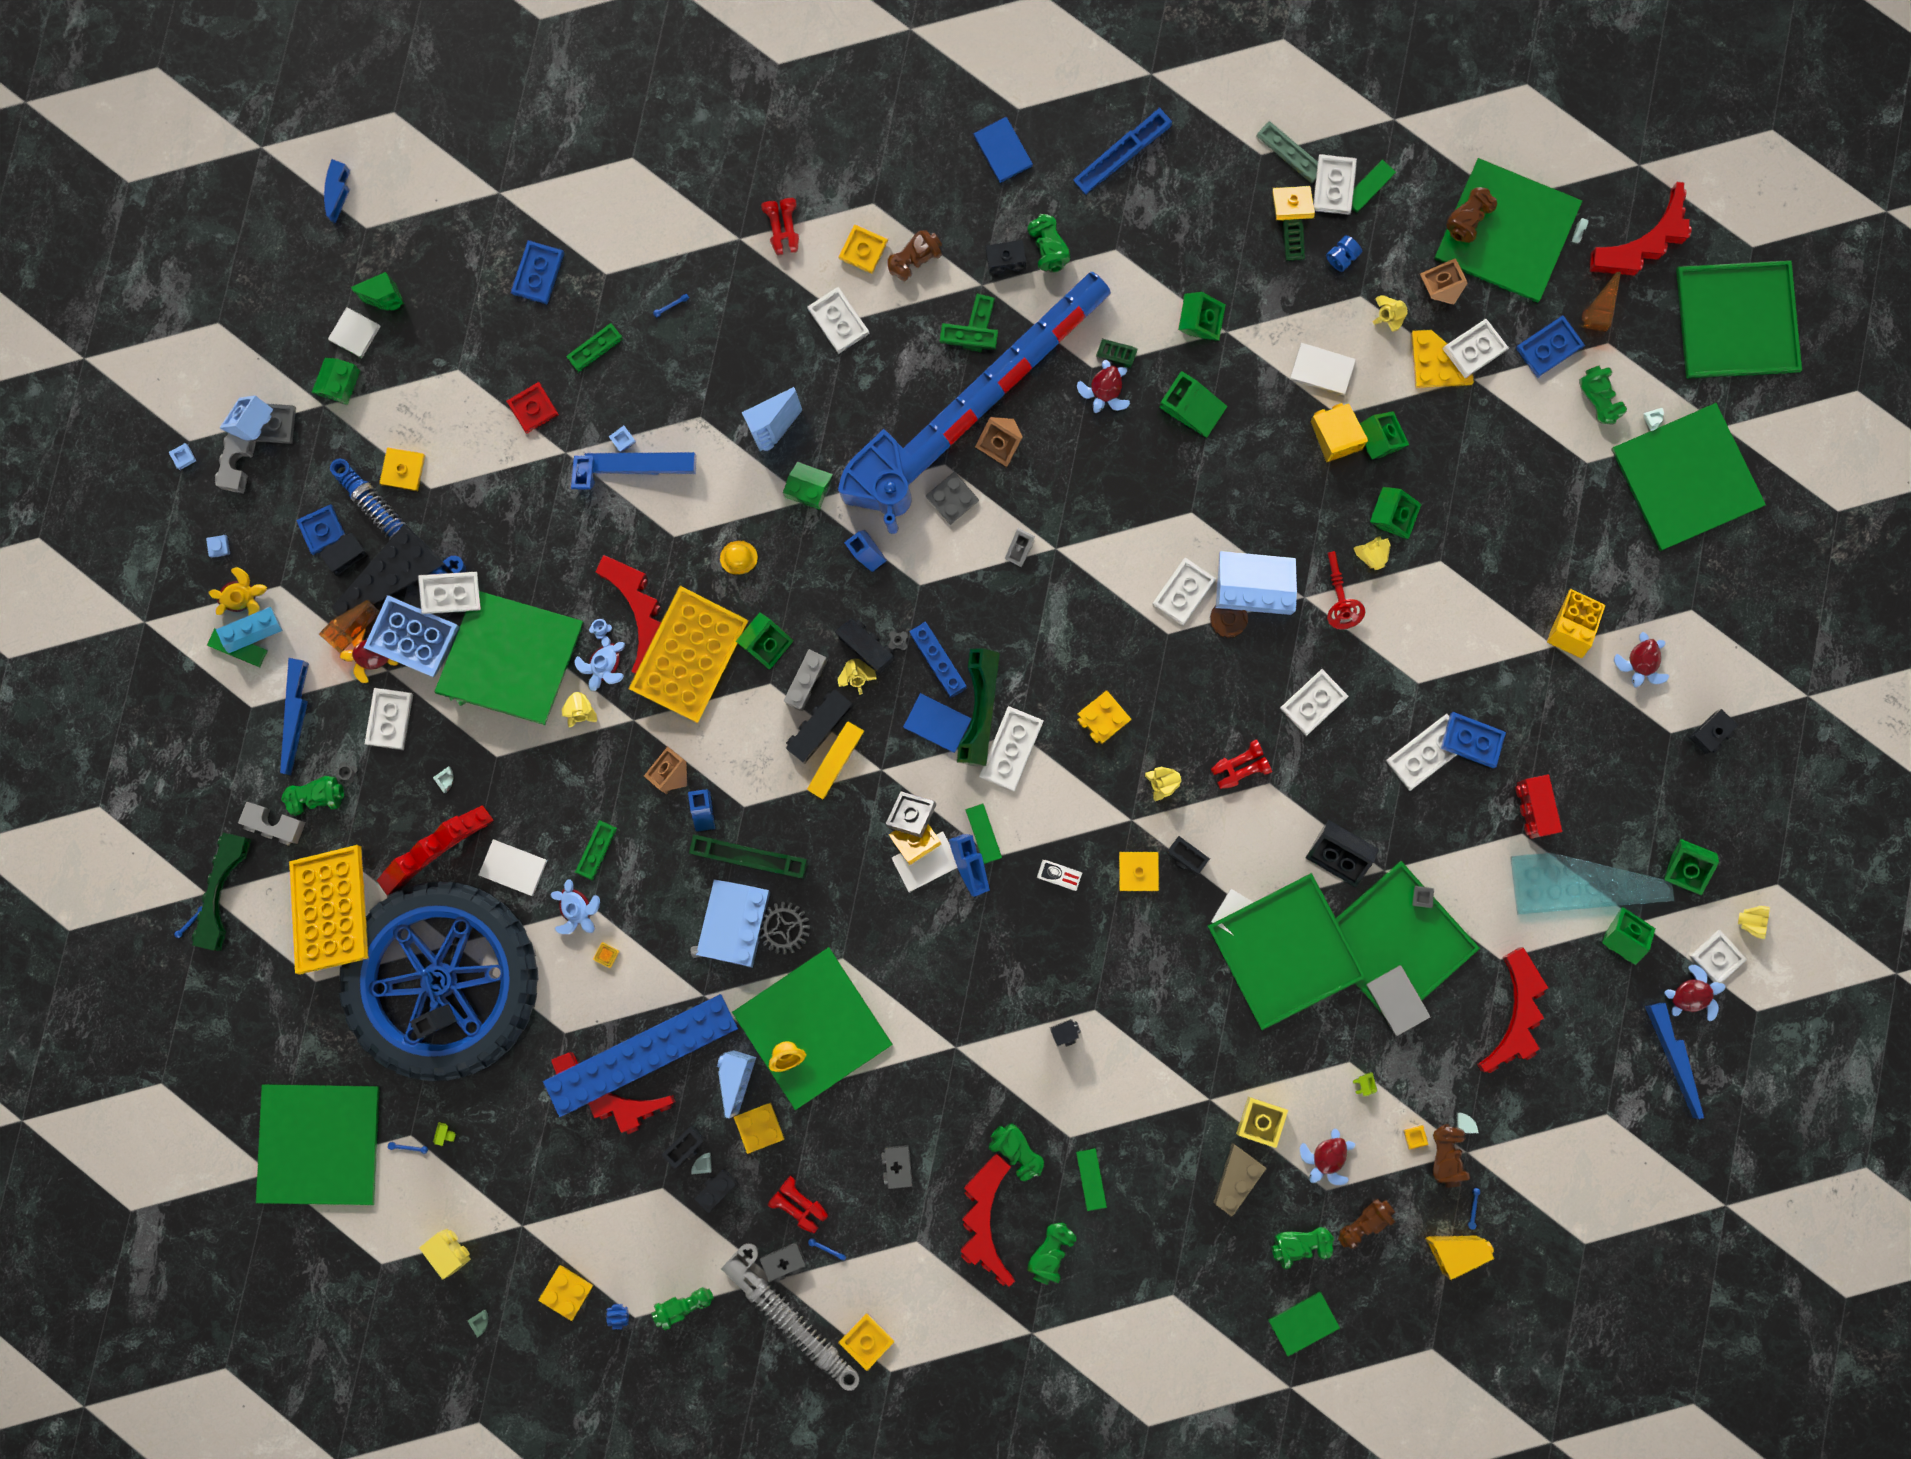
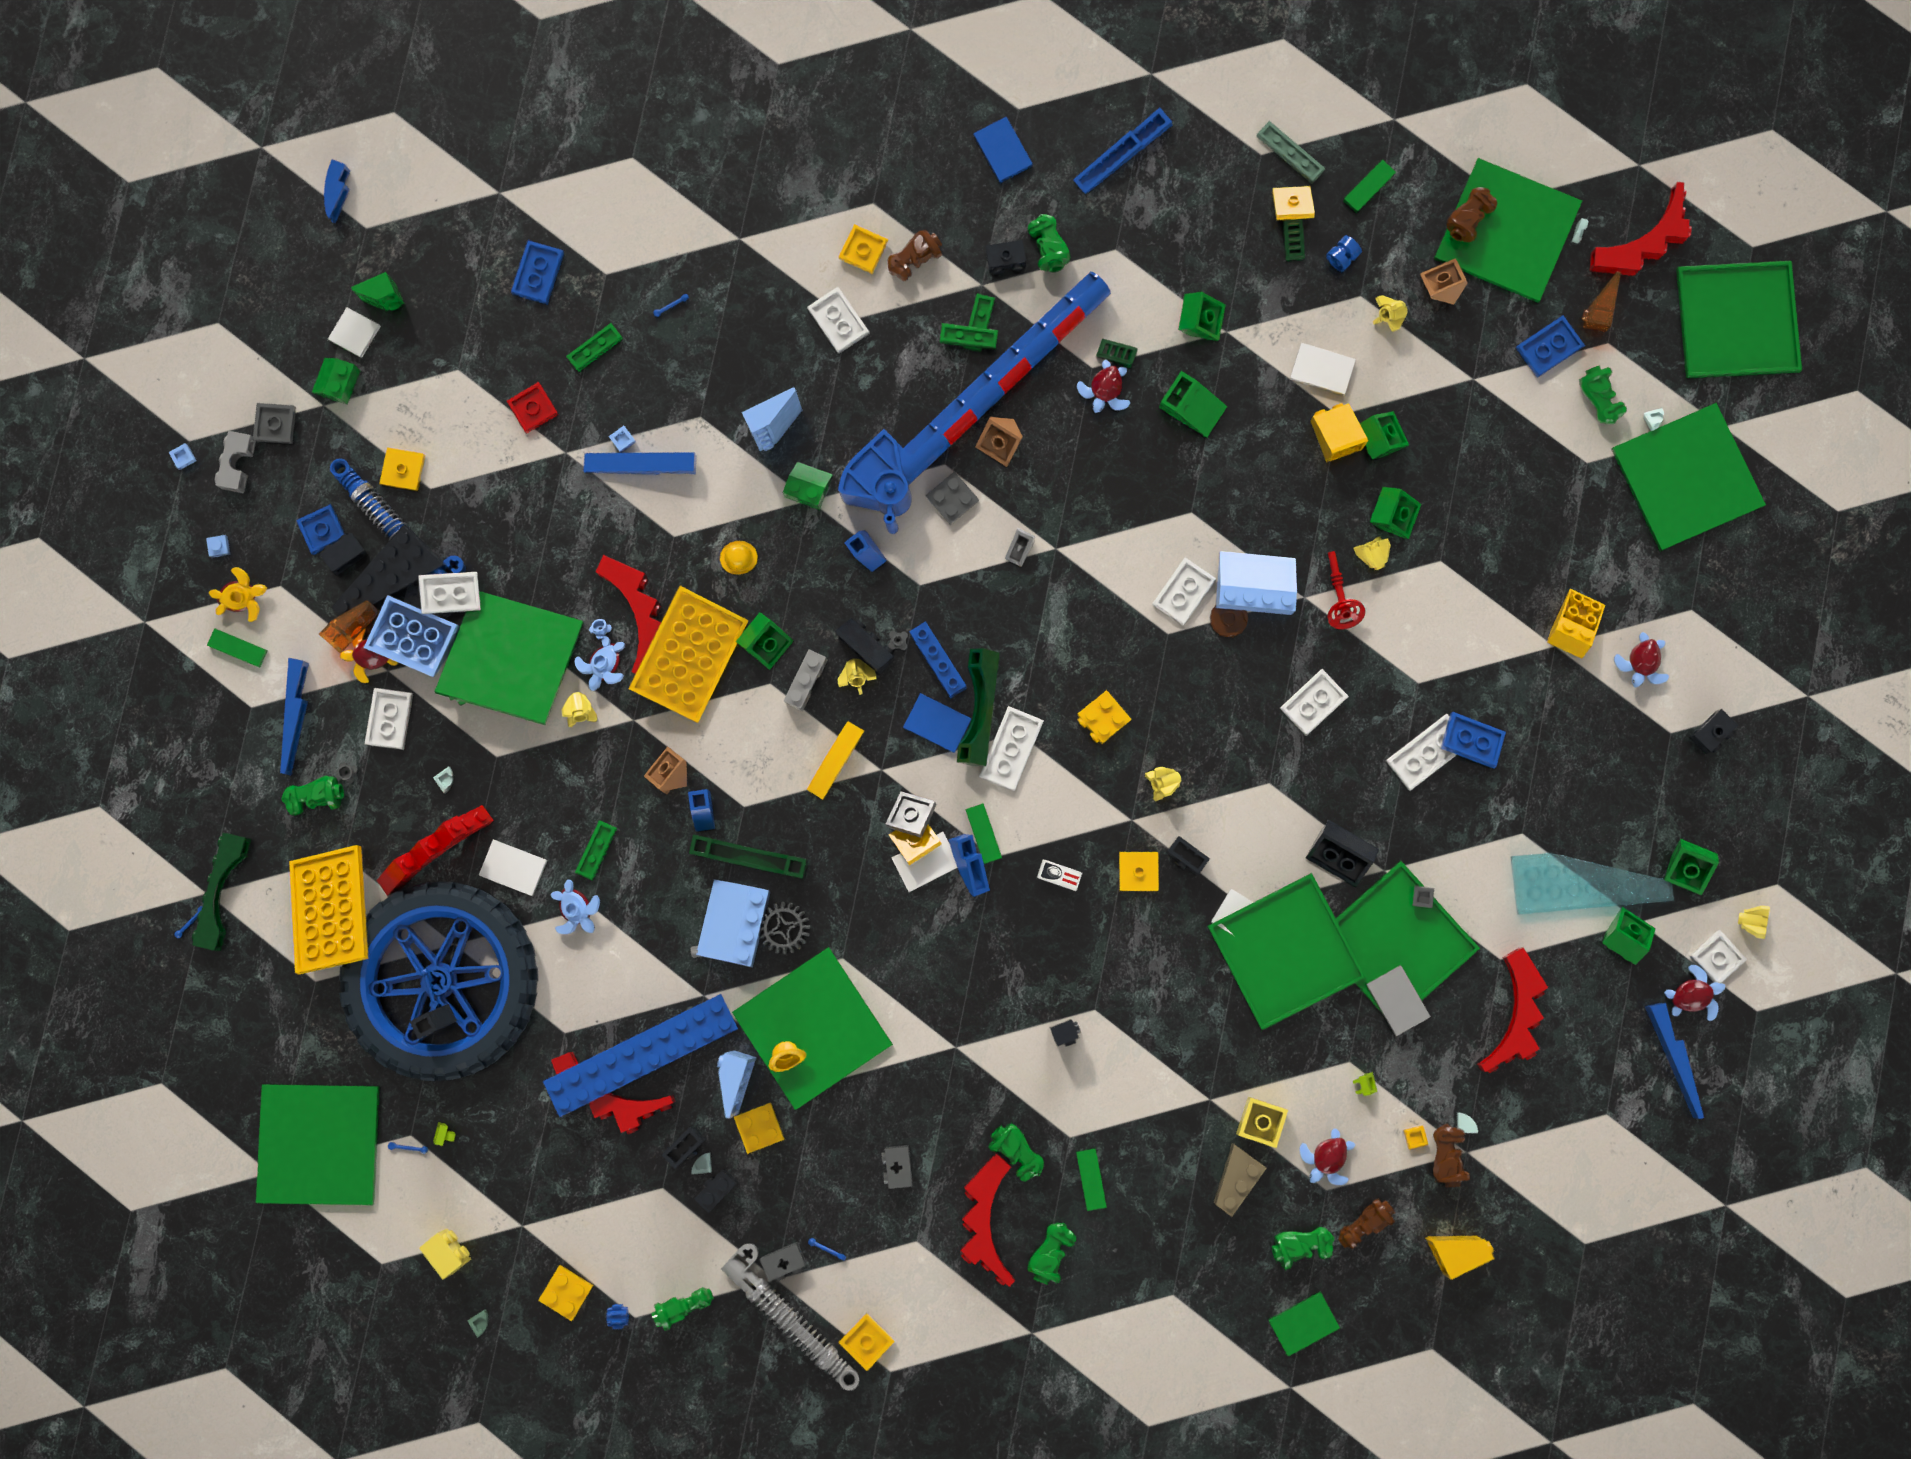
(247, 418): light blue slope -> none
(249, 630): dark azure brick -> none
(256, 818): light grey arch -> none
(582, 472): blue slope -> none
(606, 955): tile -> none
(771, 209): red piece -> none
(779, 1201): red piece -> none
(819, 726): black brick -> none
(1259, 766): red piece -> none
(1334, 184): white tile -> none
(1432, 364): yellow plate -> none
(1472, 1225): blue hinge -> none
(1475, 348): white tile -> none
(1538, 806): red brick -> none

